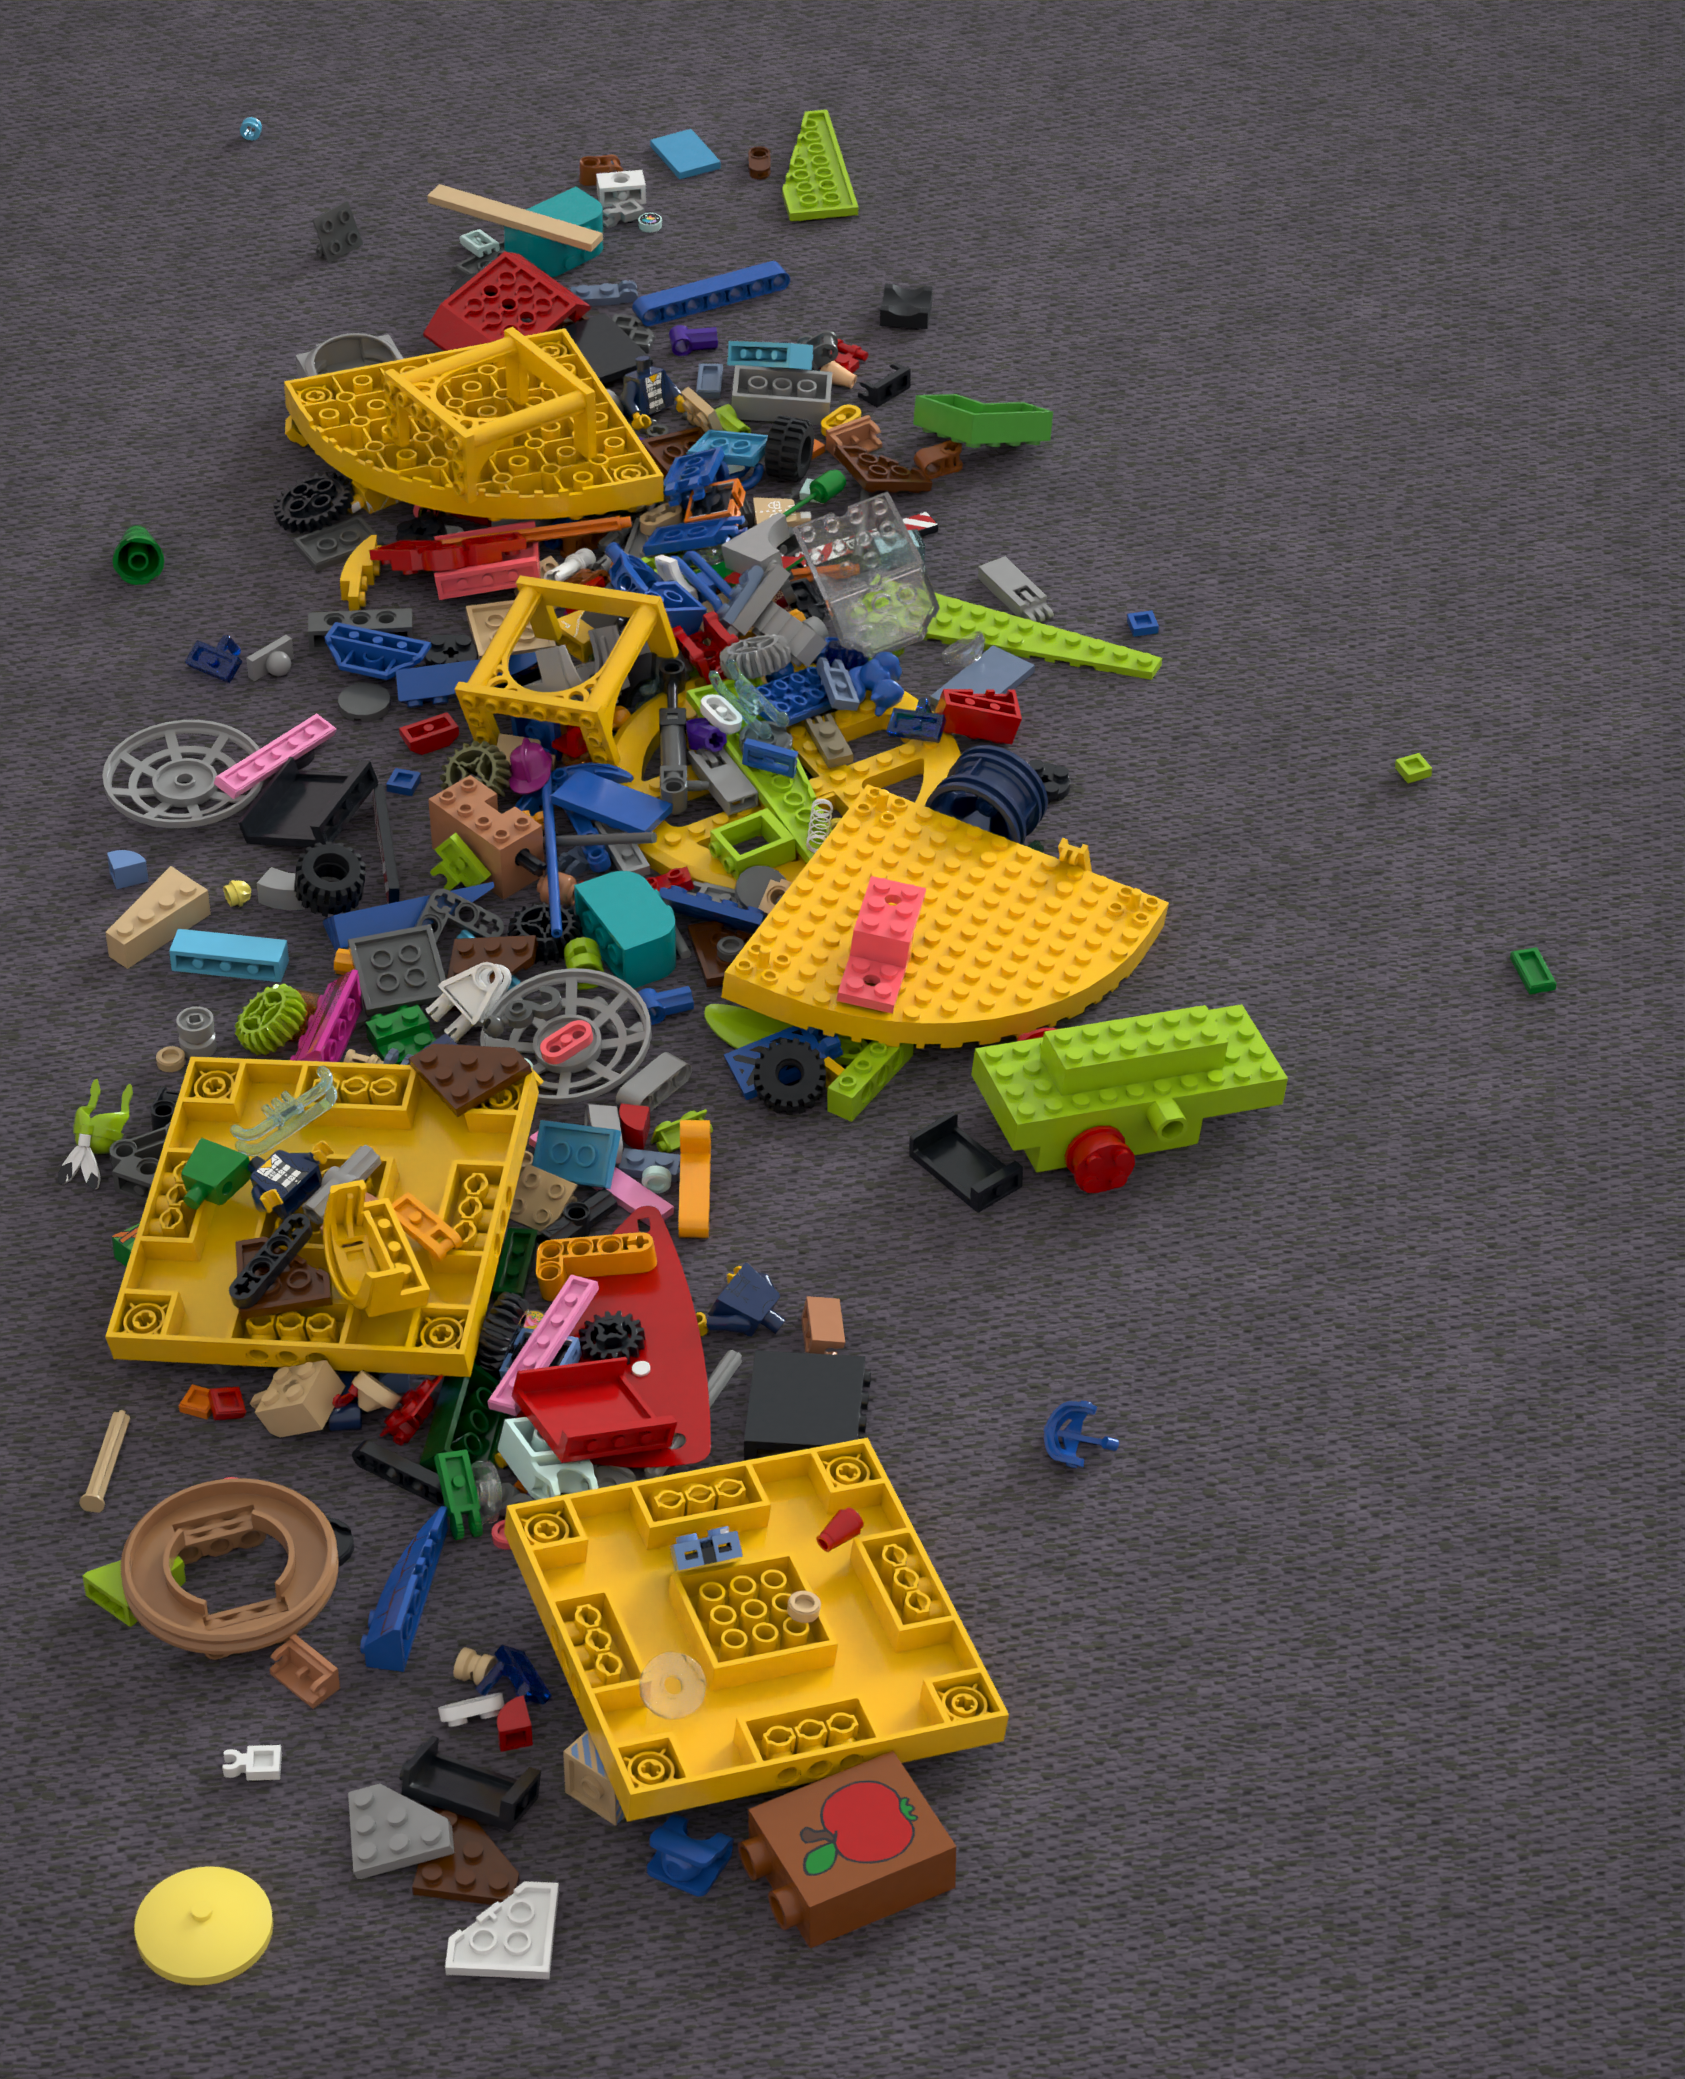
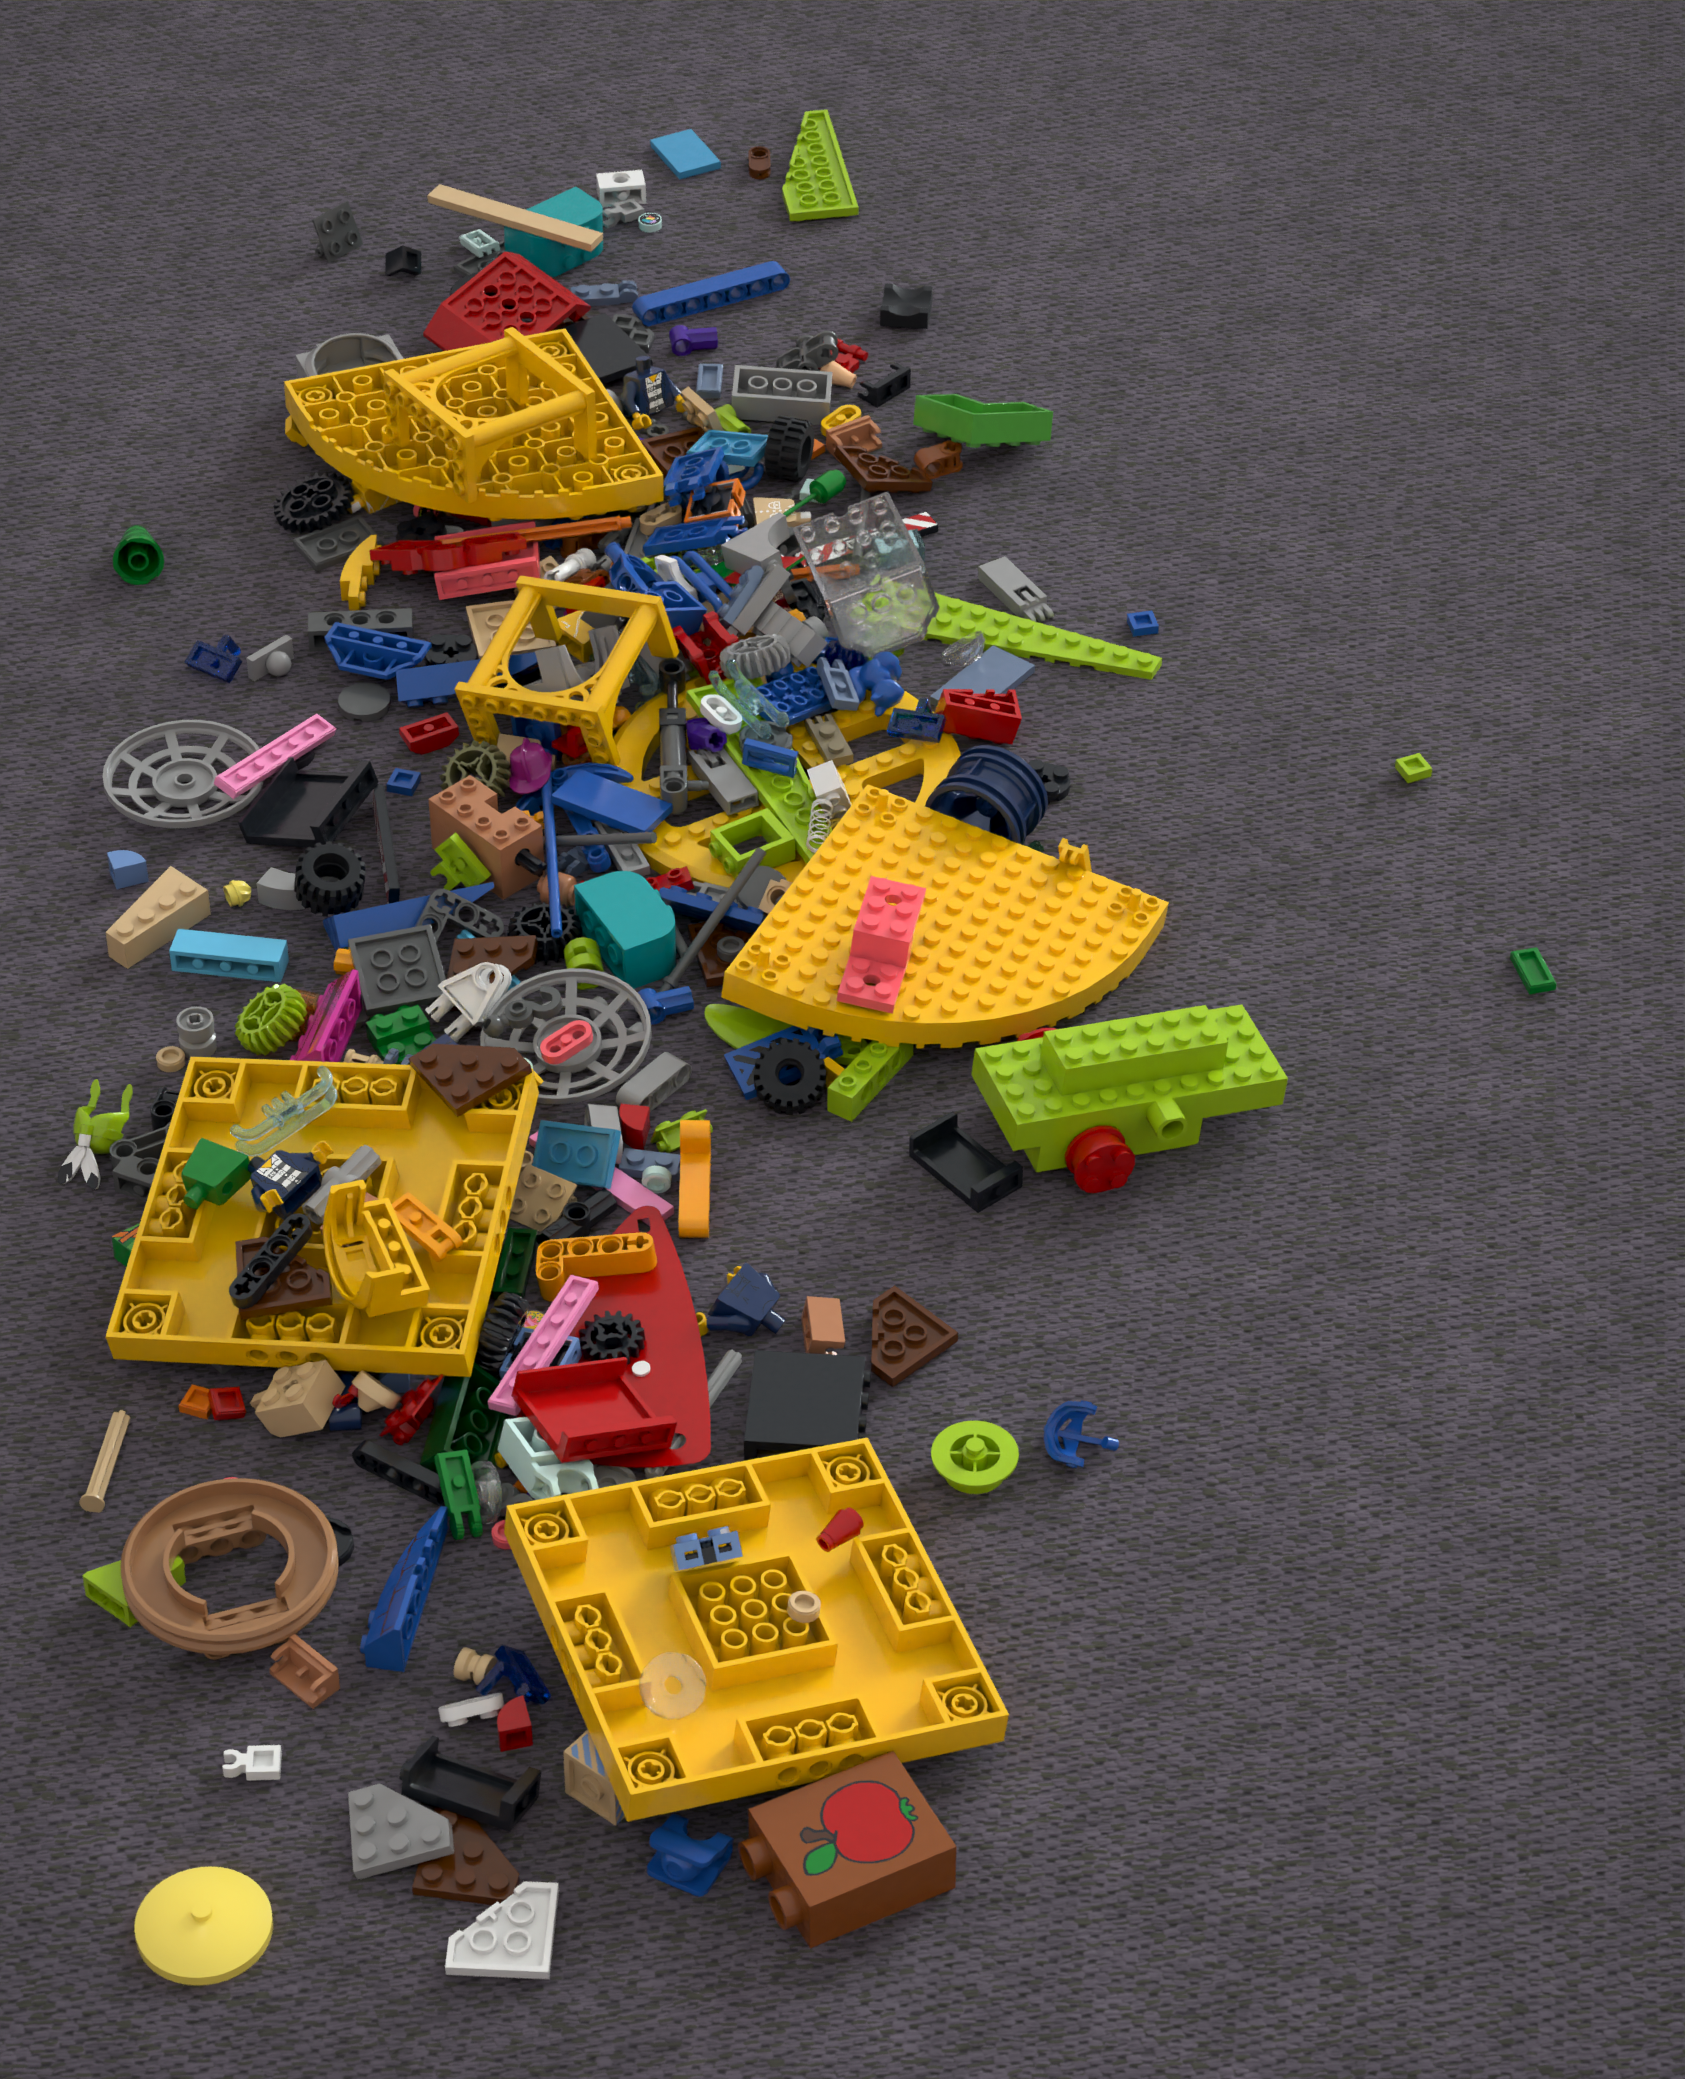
(254, 123): medium azure bush -> none
(404, 260): none -> black panel
(597, 164): dark orange piece -> none
(640, 673): black tile -> none
(671, 982): none -> dark grey bar
(770, 355): medium azure brick -> none
(829, 786): none -> white brick
(905, 1336): none -> reddish brown plate
(974, 1456): none -> lime wheel

